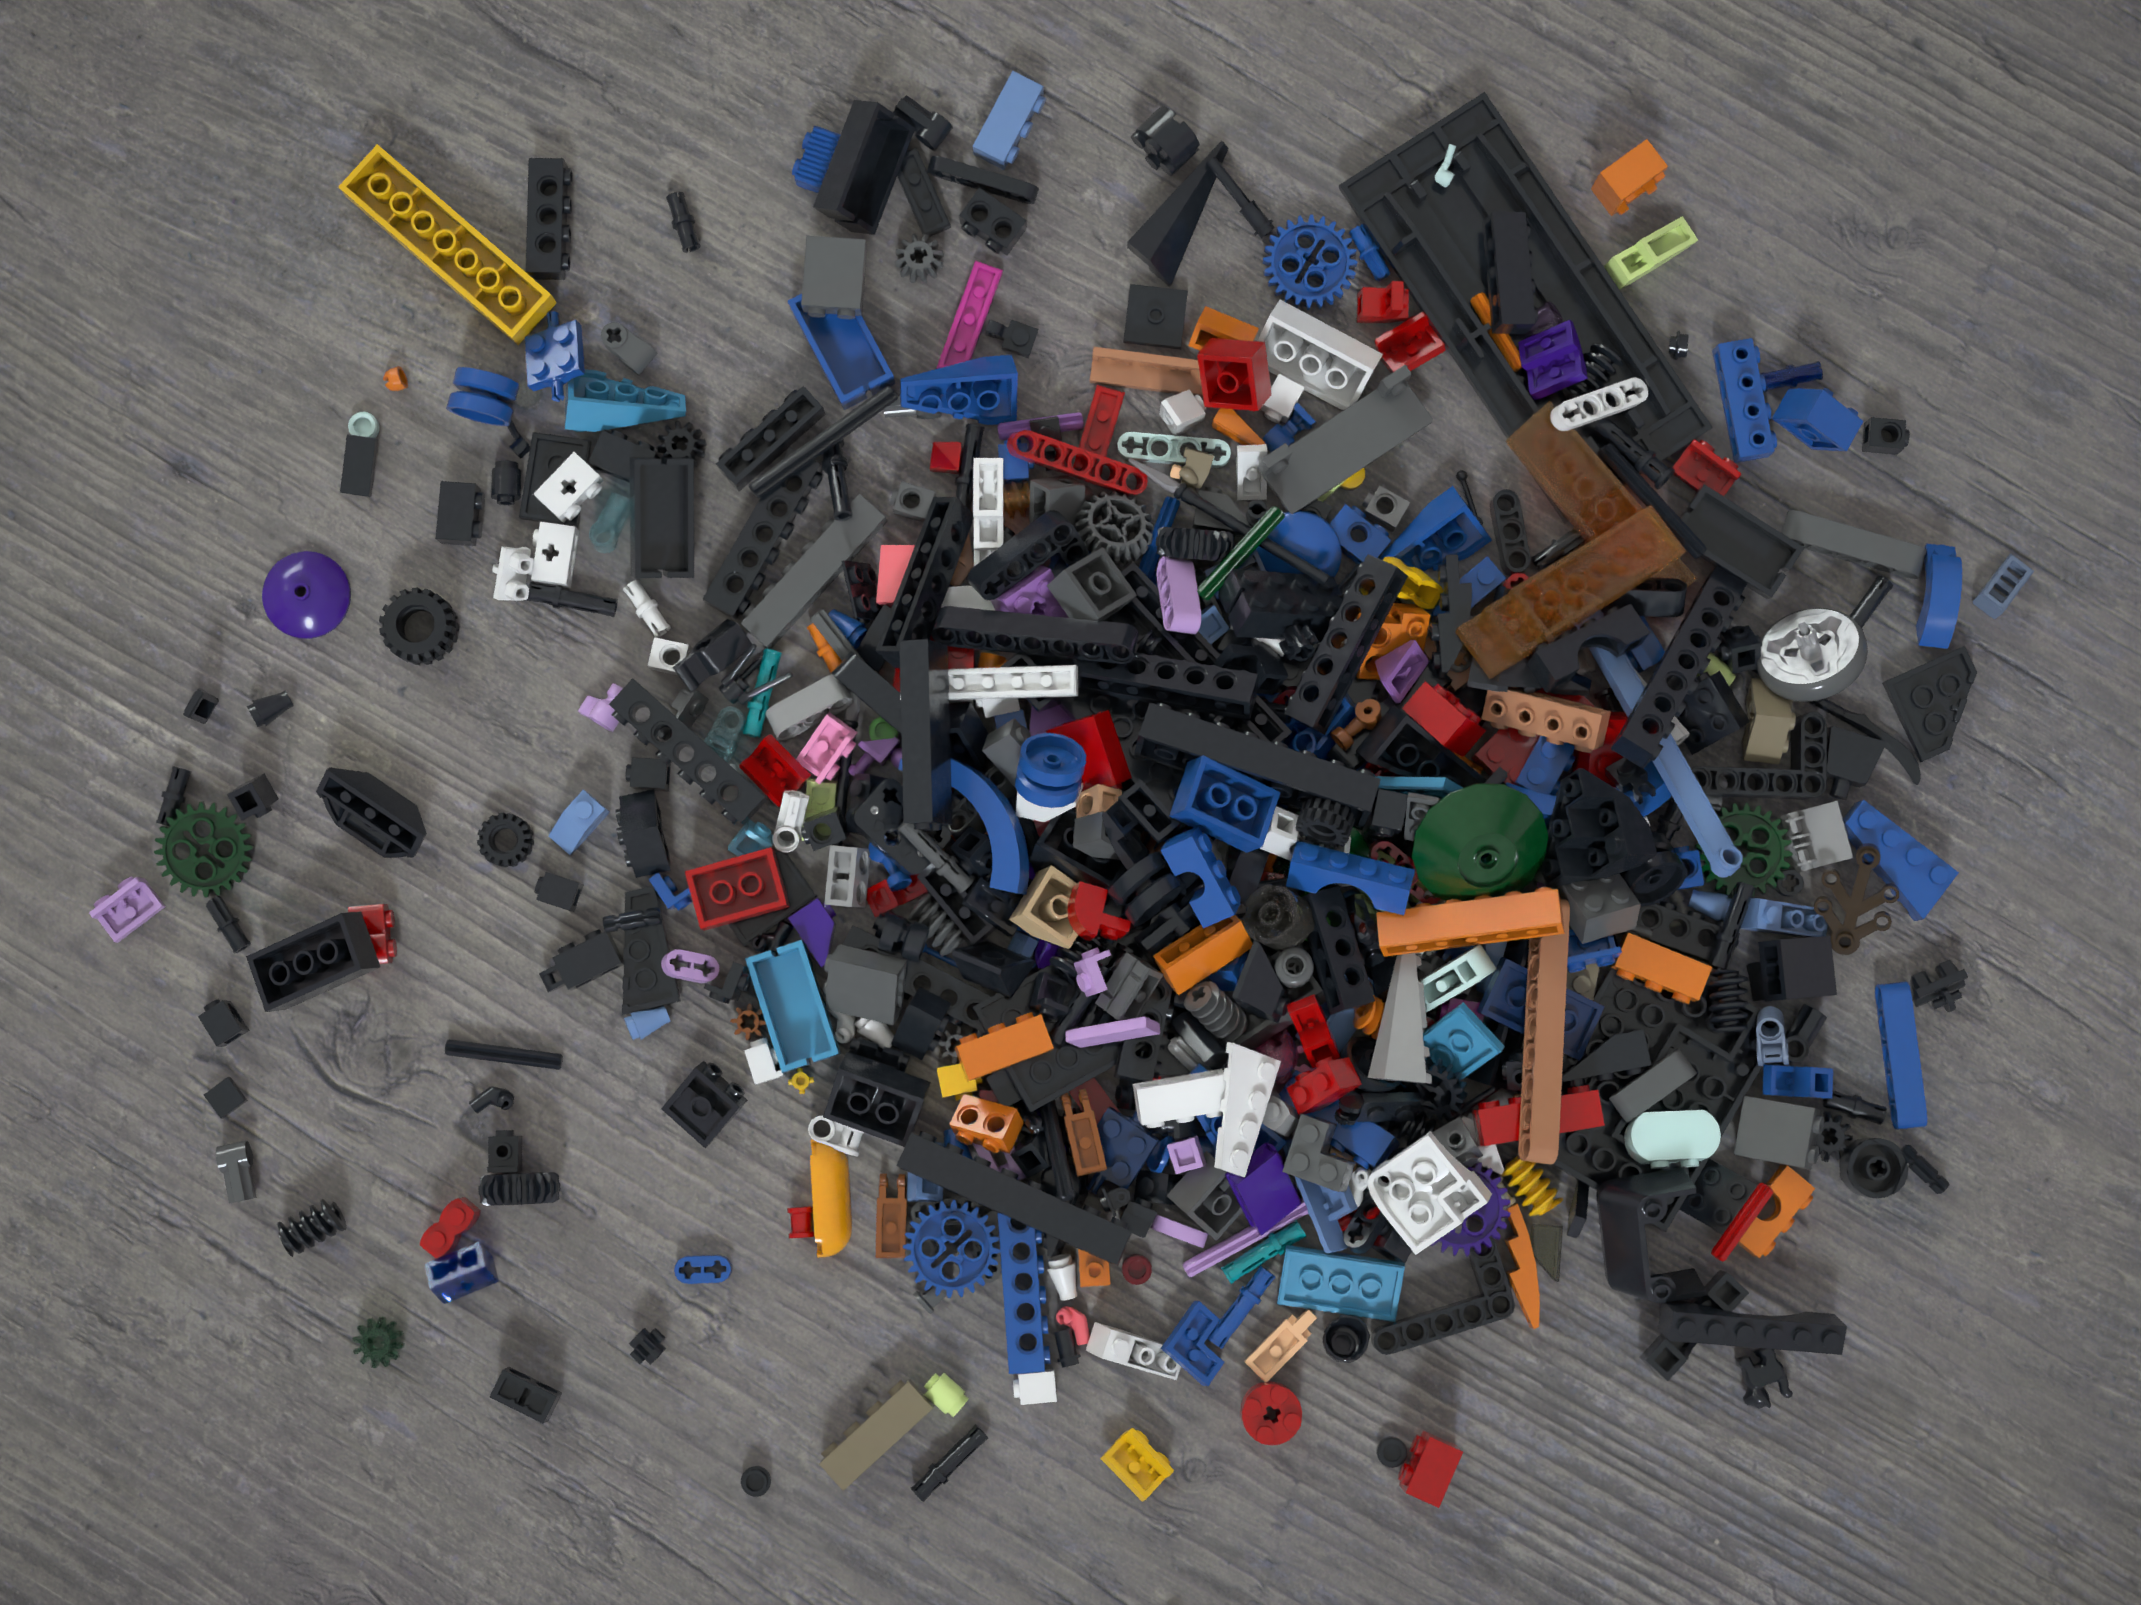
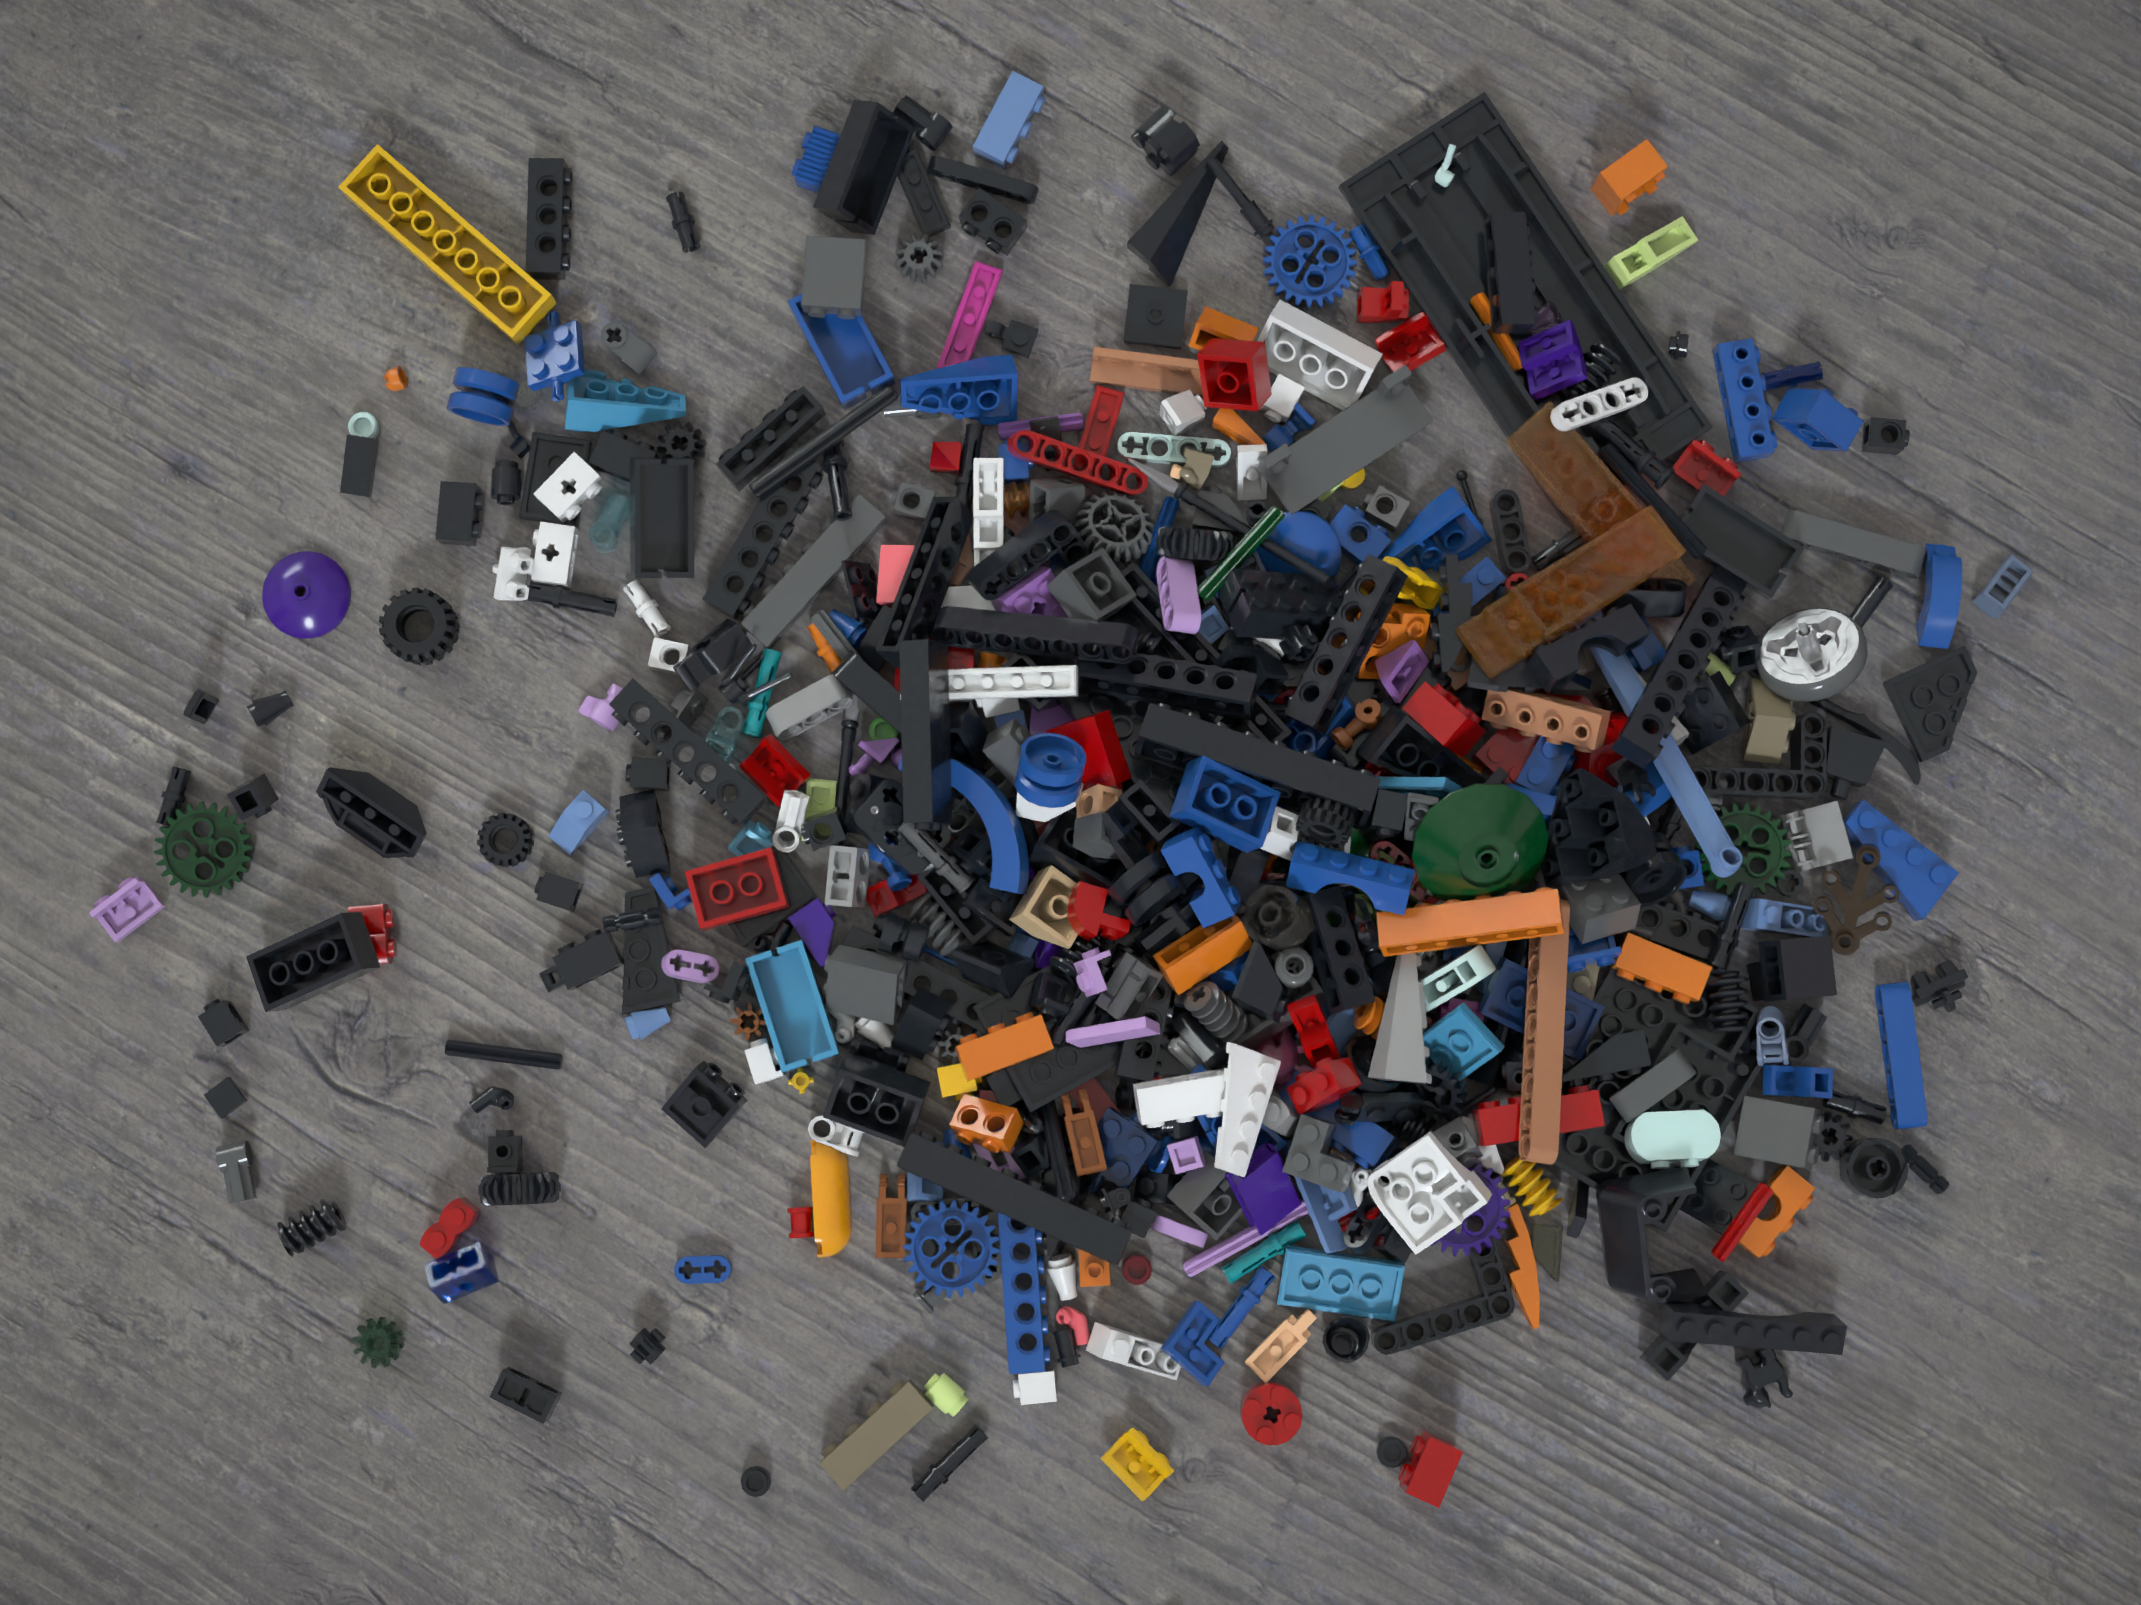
(227, 924): black axle -> none
(826, 748): bright pink bracket -> none

